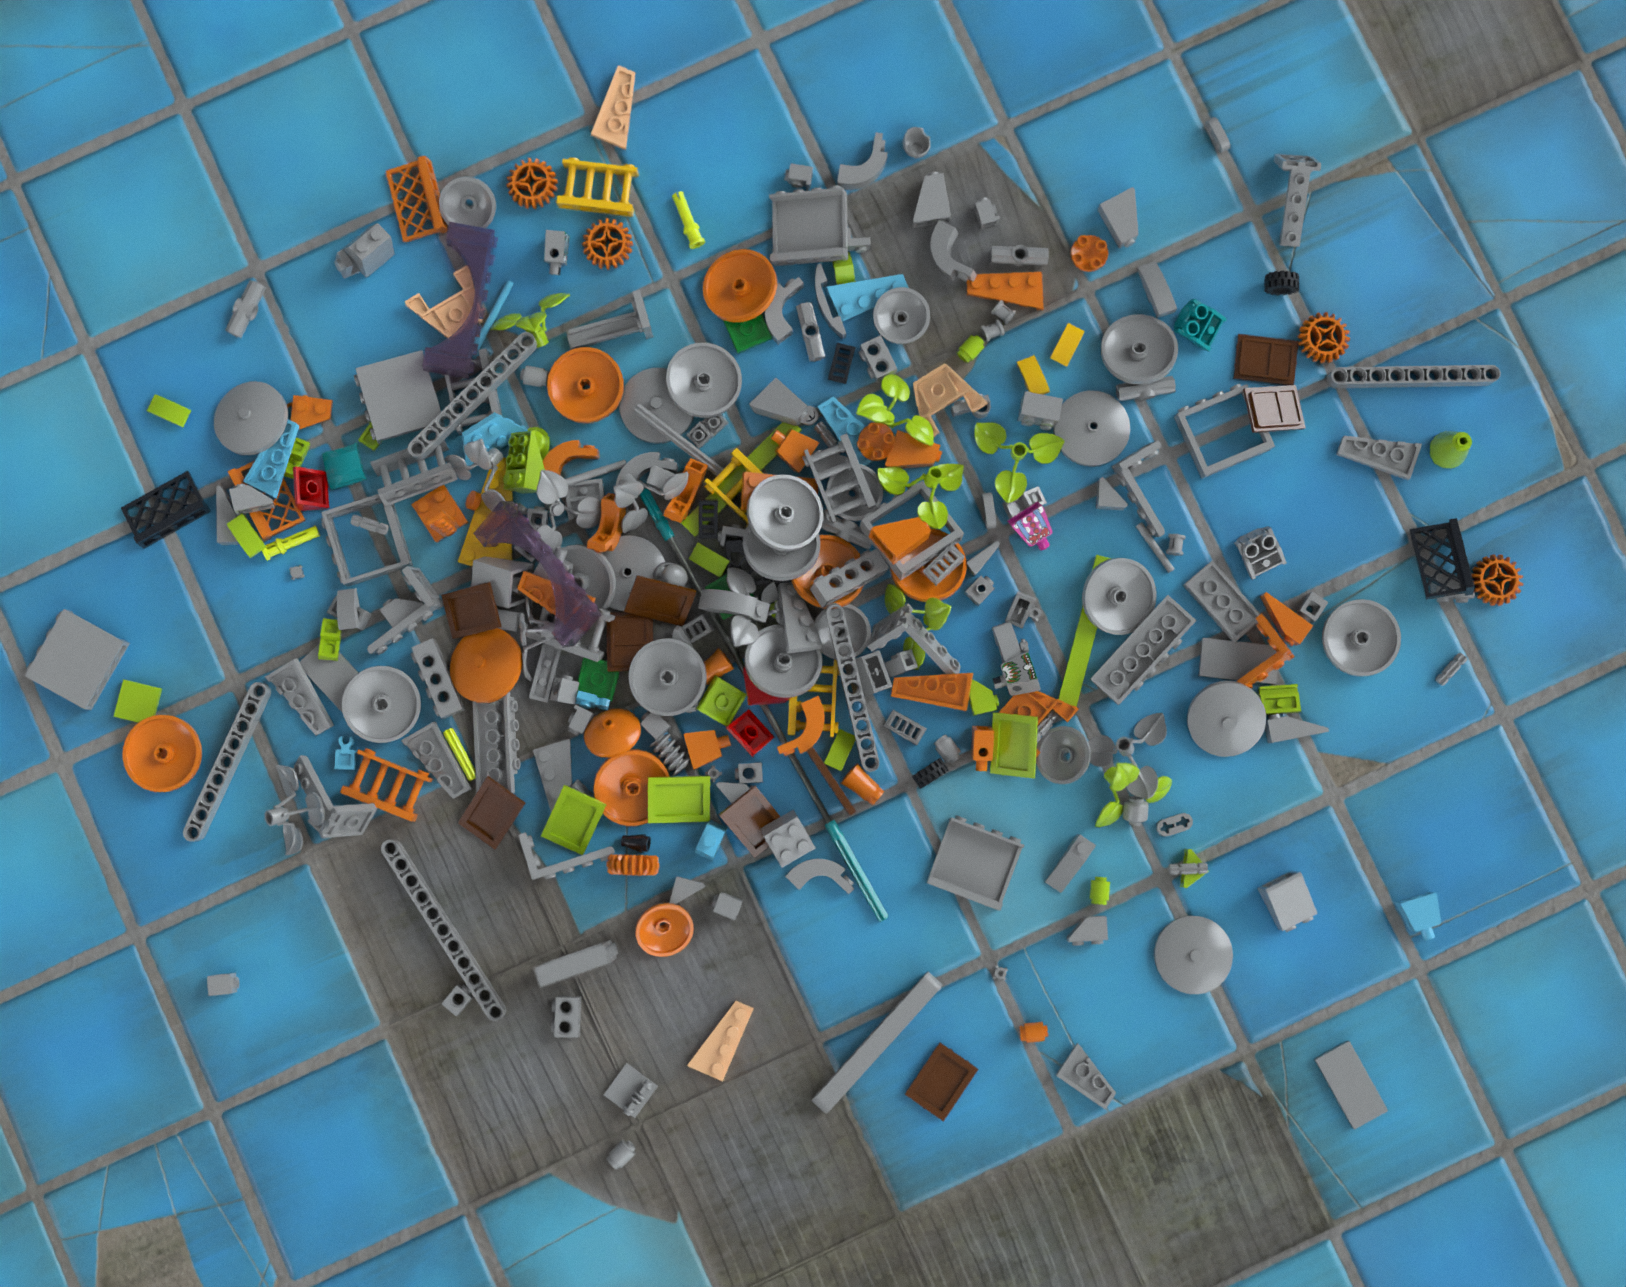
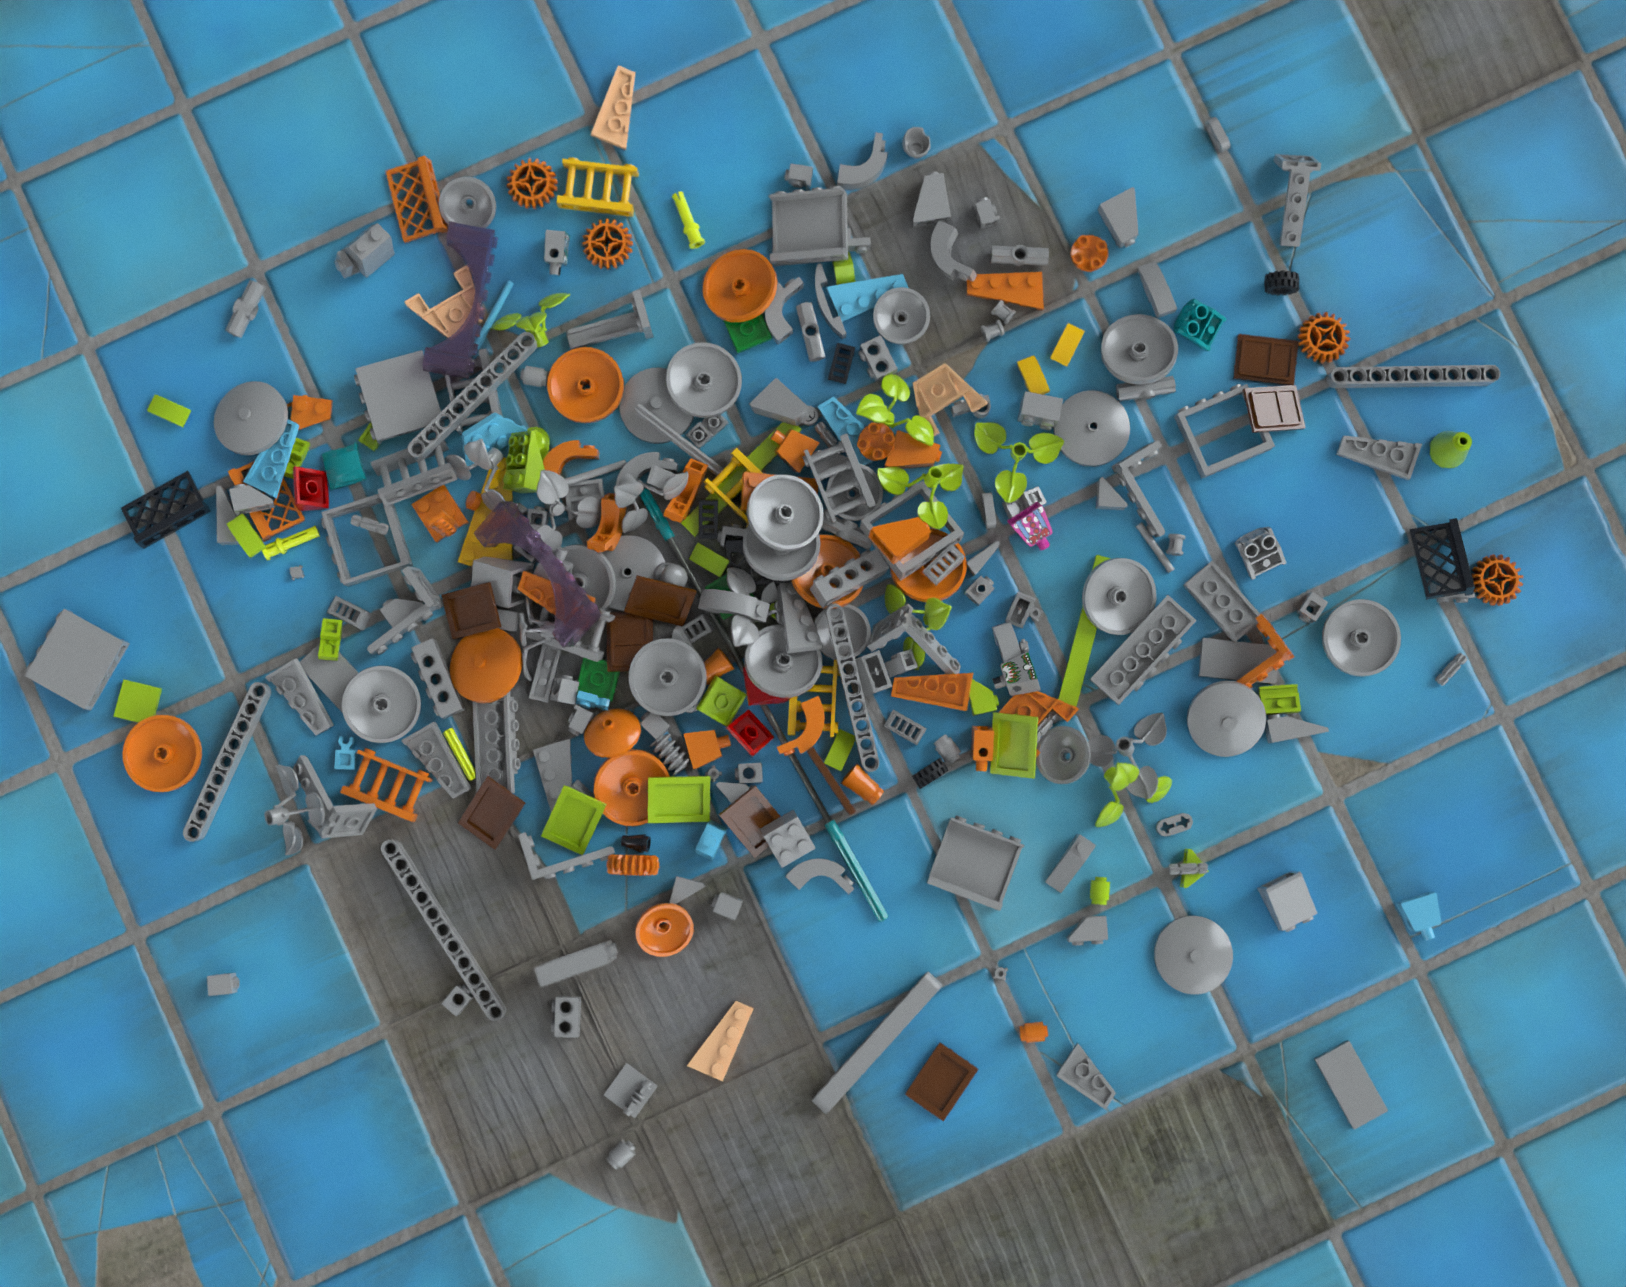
(347, 609): light grey slope -> none
(970, 348): lime brick -> none
(1135, 810): light grey head -> none
(1287, 622): orange slope -> none

